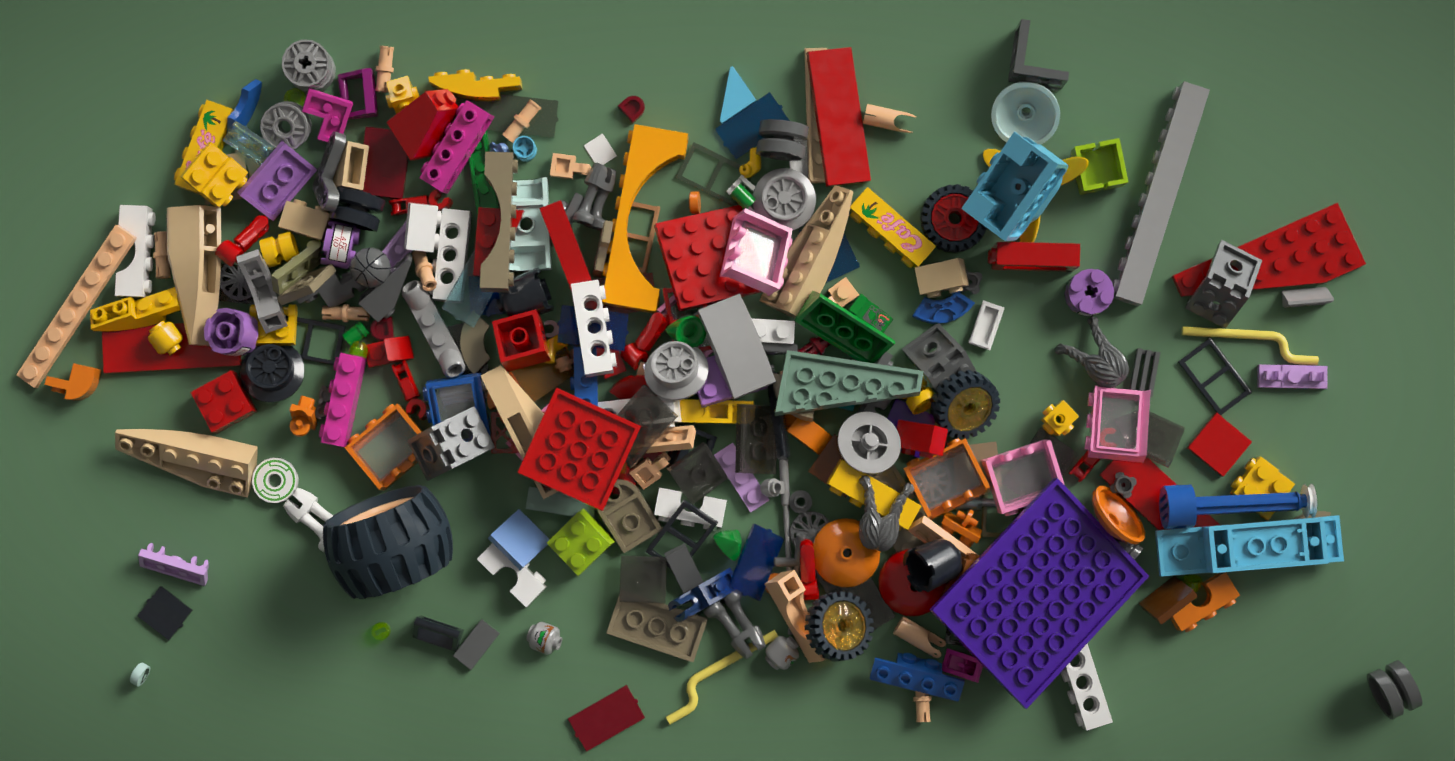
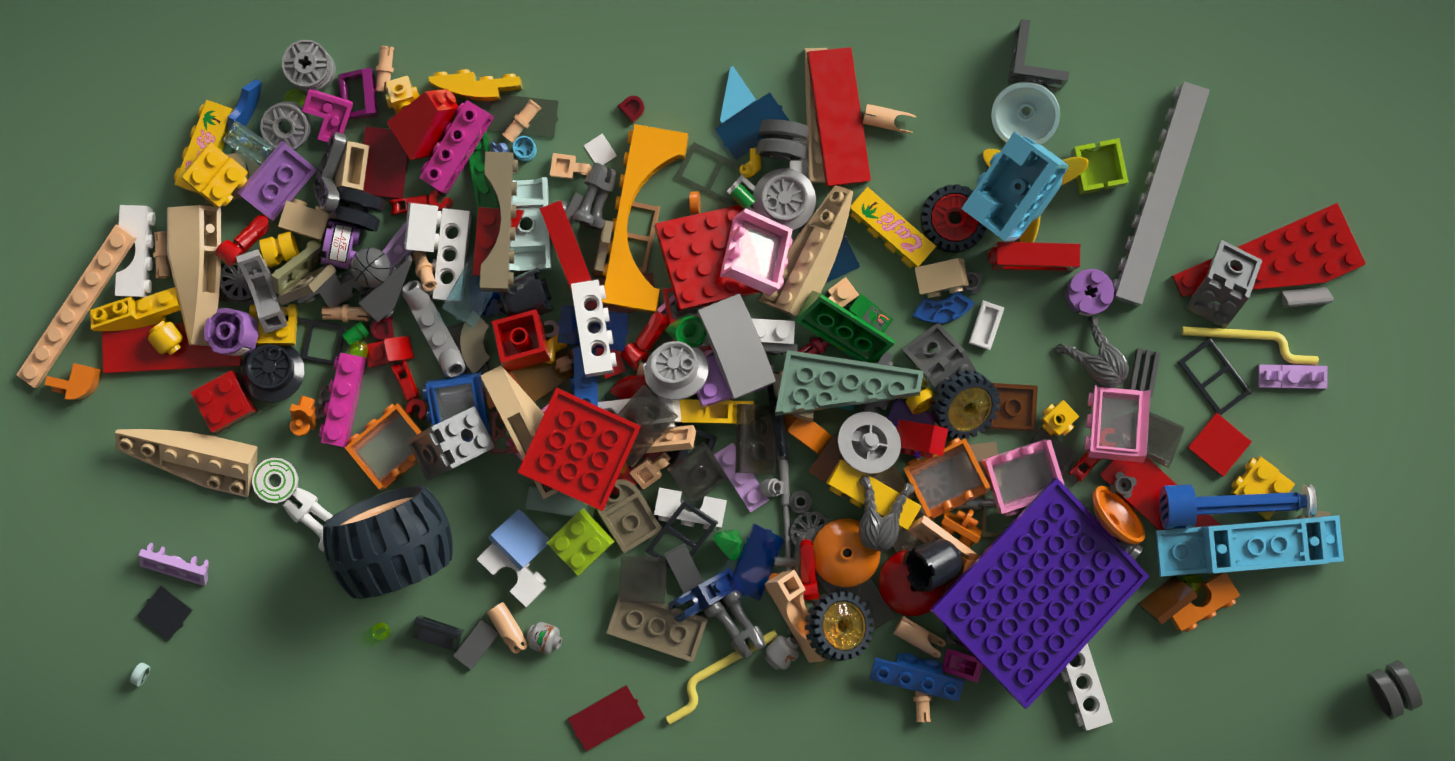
(507, 627): none -> light nougat piece
(1016, 406): none -> reddish brown tile

